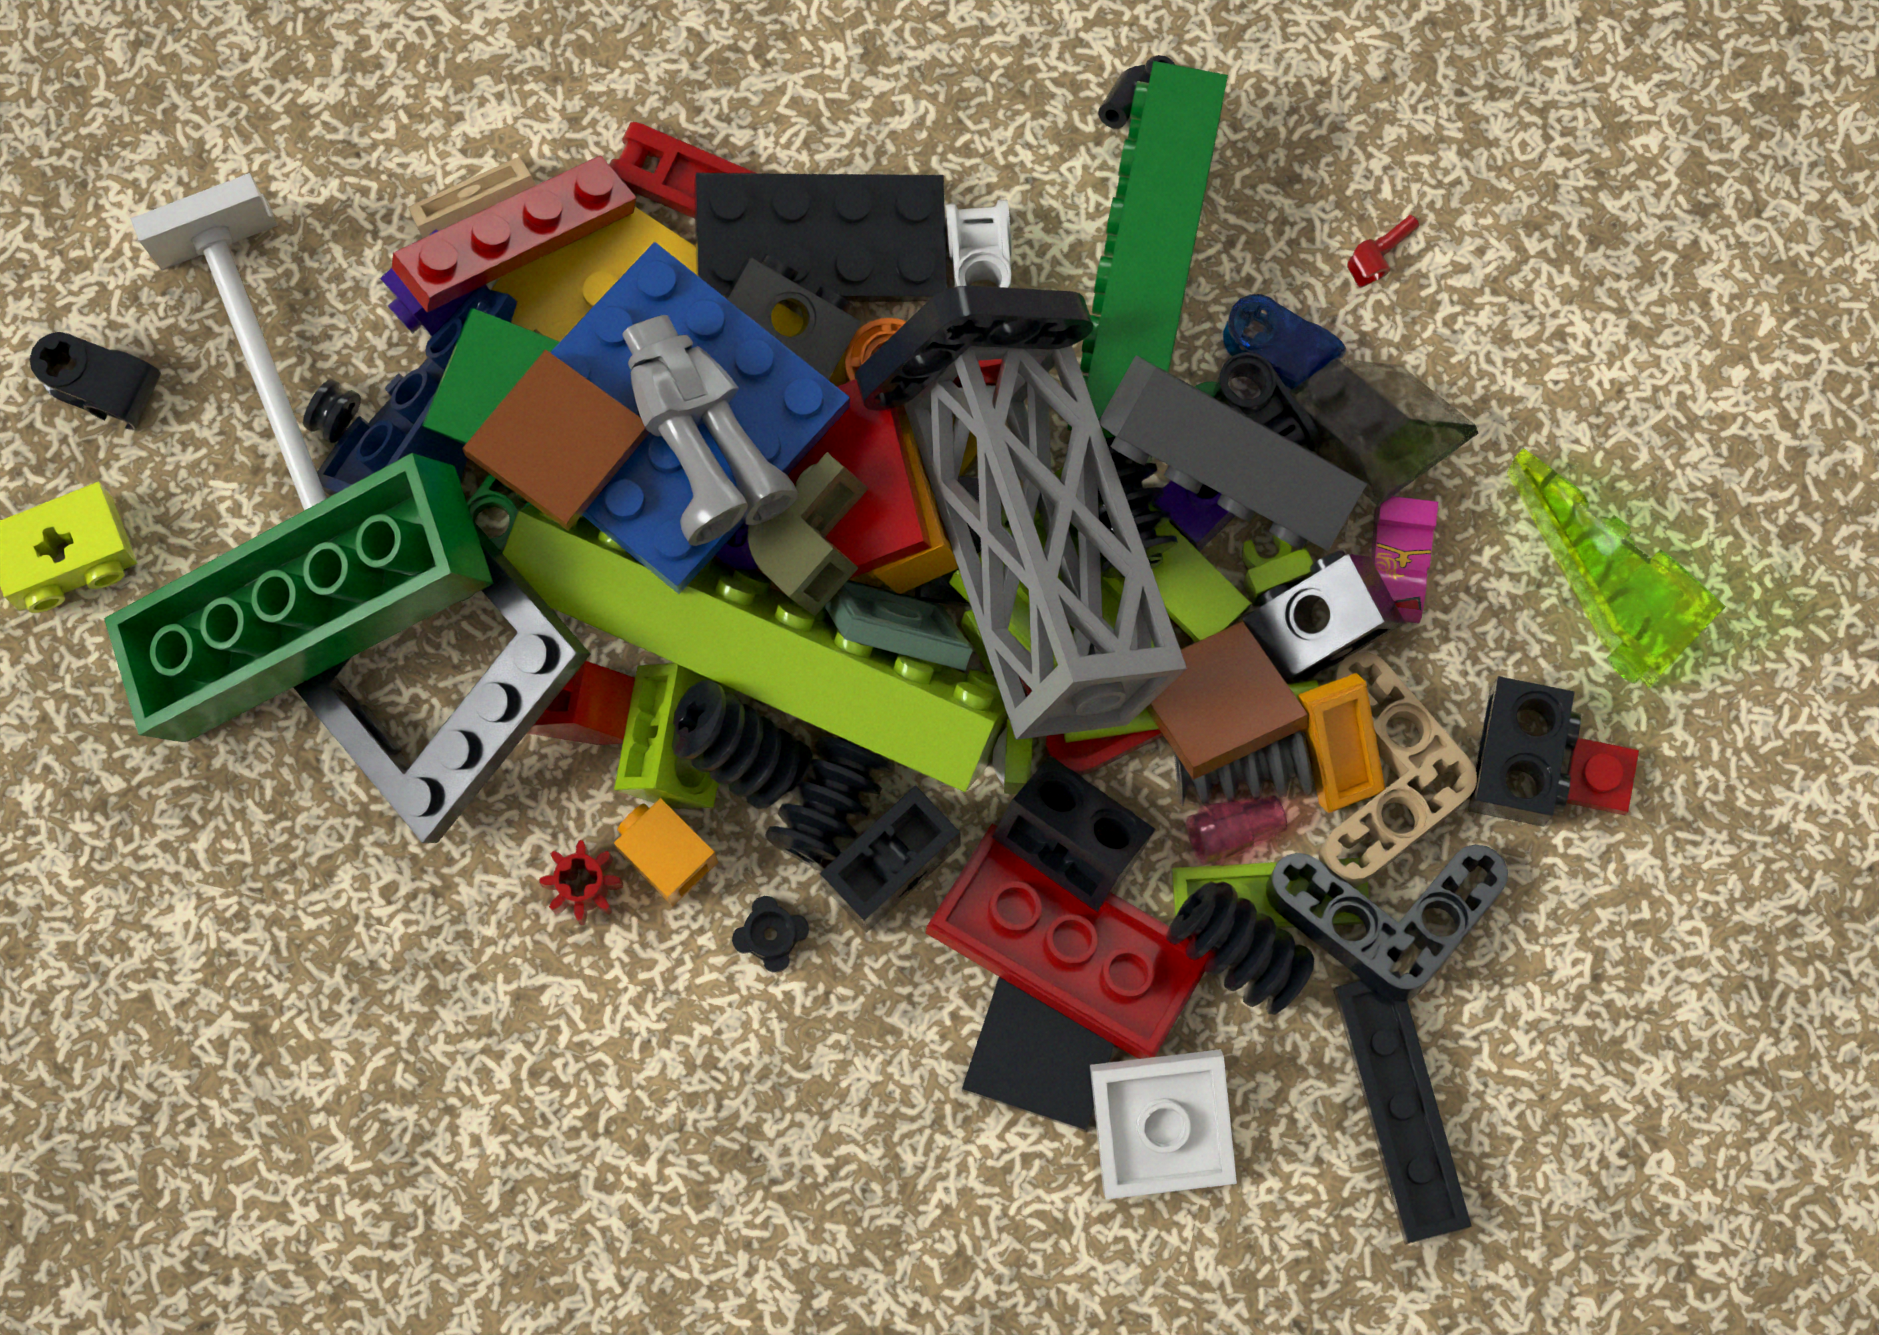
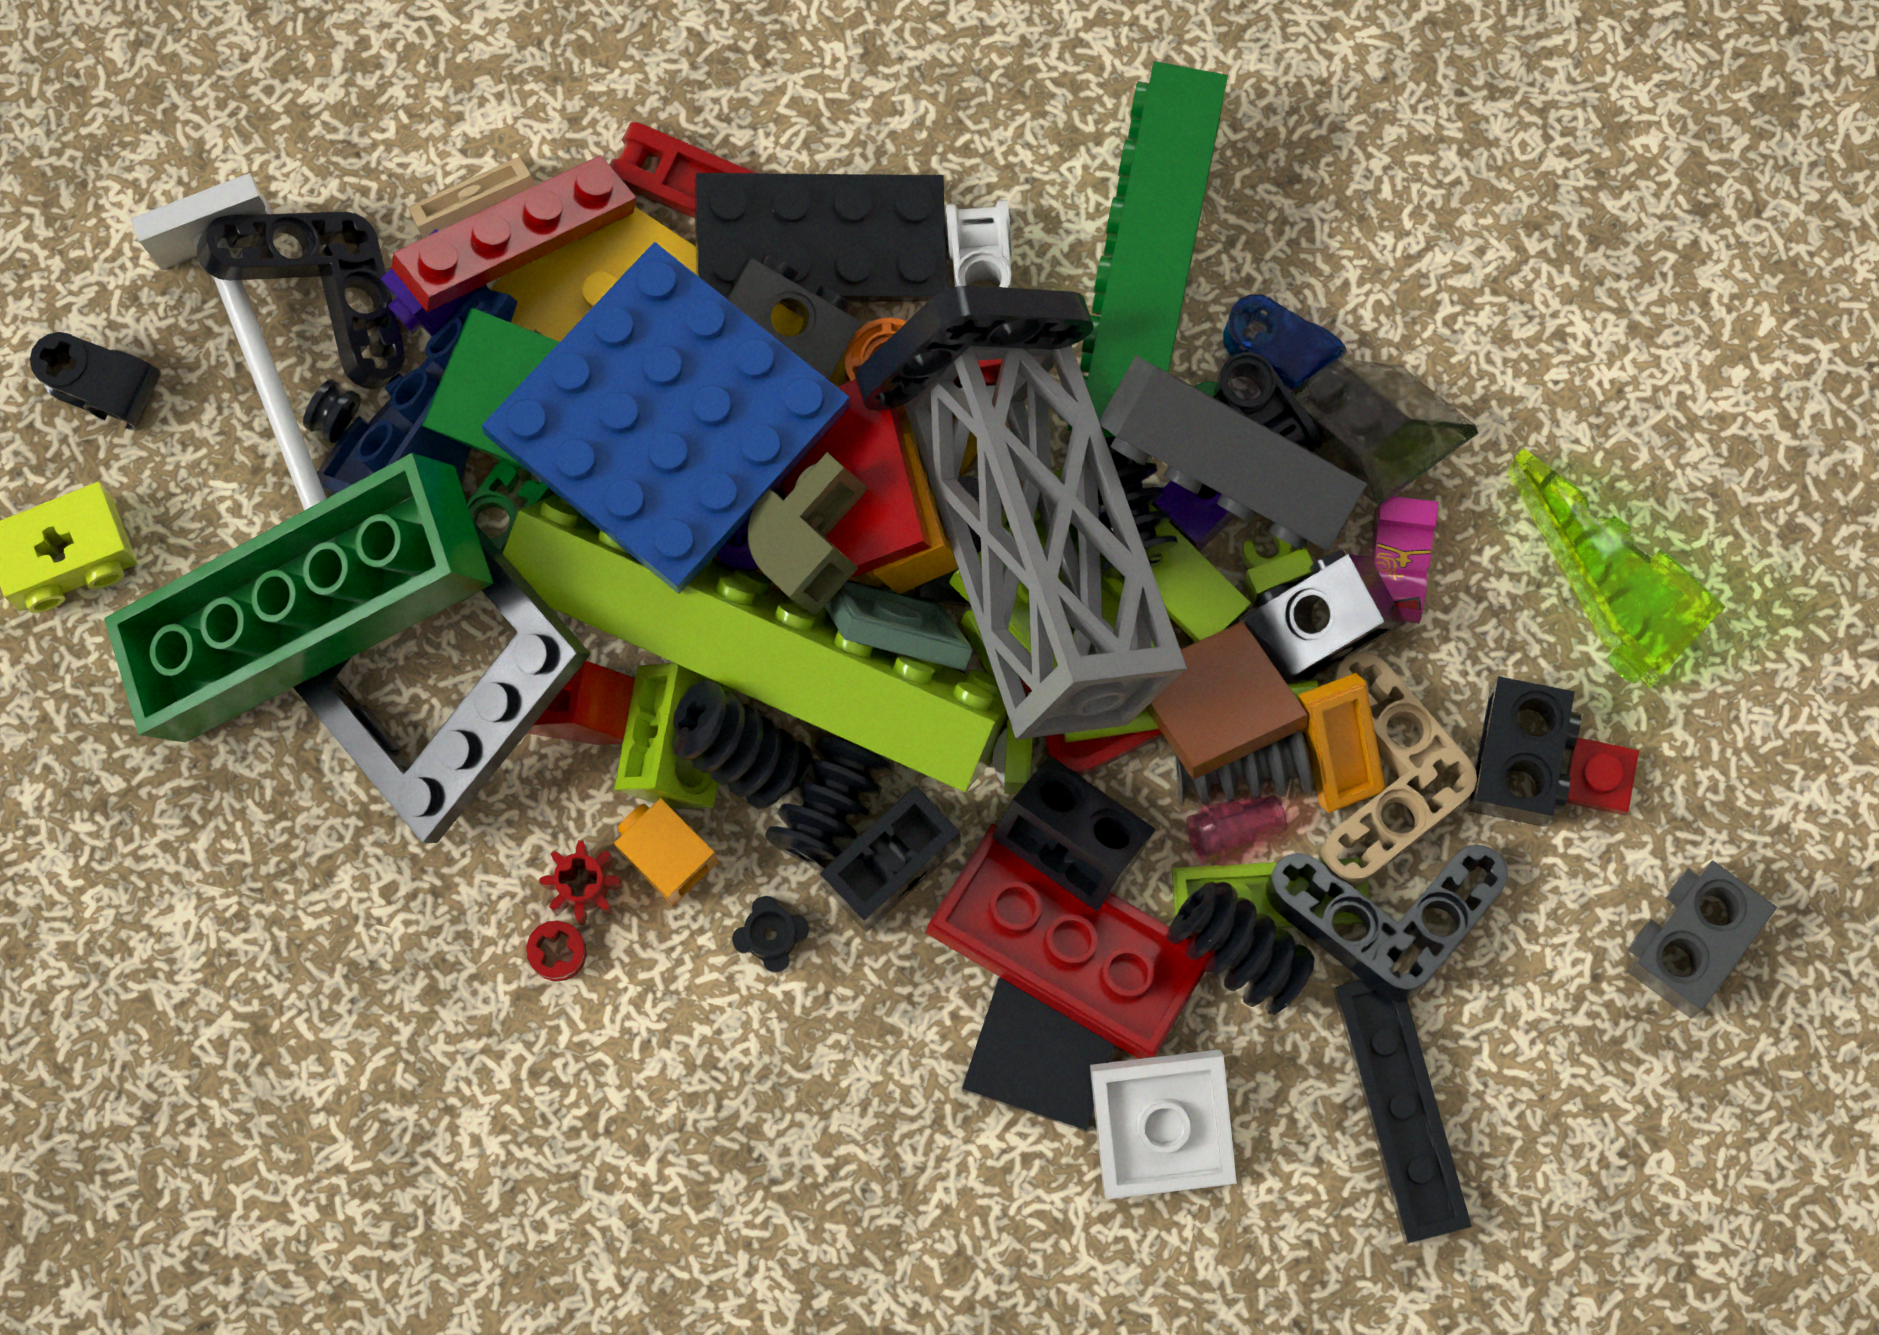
(334, 266): none -> black beam
(551, 931): none -> red bush
(556, 439): dark orange tile -> none
(675, 394): light grey piece -> none
(1118, 103): black arm -> none
(1368, 259): red hand -> none
(1710, 947): none -> dark grey brick

